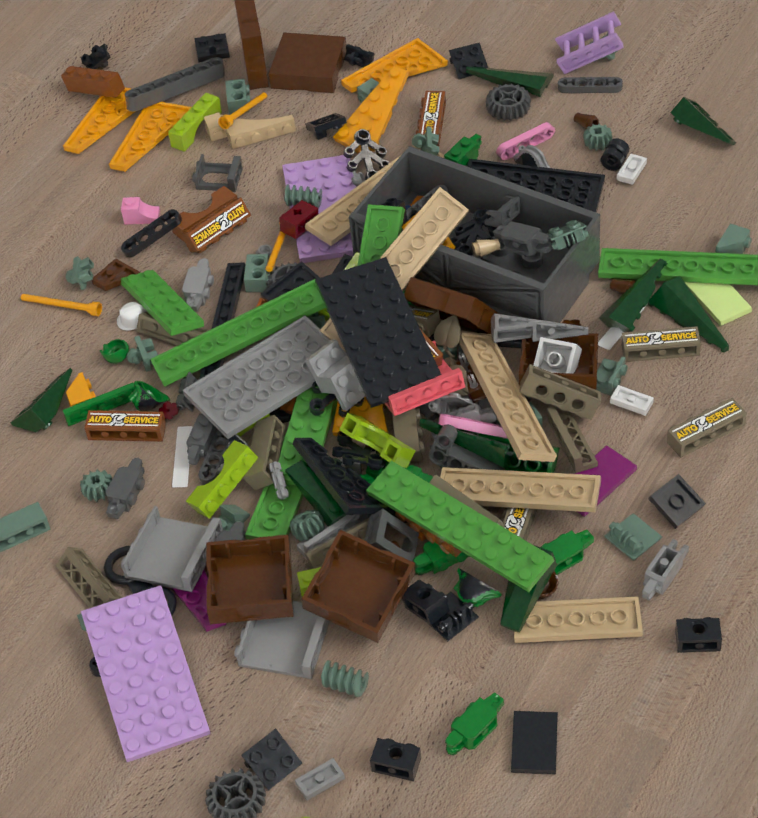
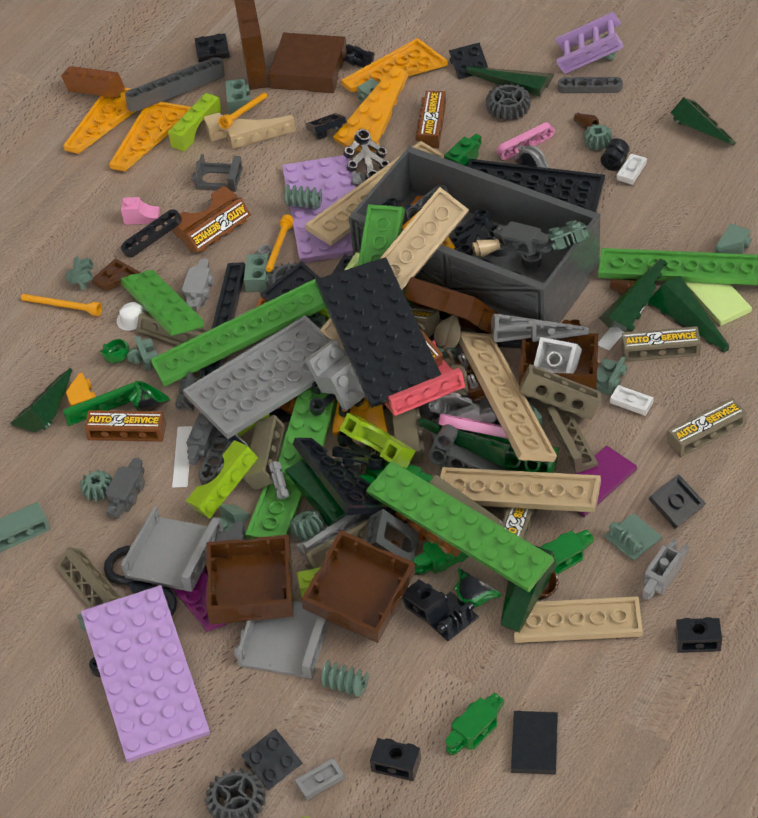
(97, 58): black hips -> none
(169, 410): dark red plant -> none
(294, 219): dark red brick -> none
(427, 141): sand green hips -> none
(505, 213): dark grey hinge -> none

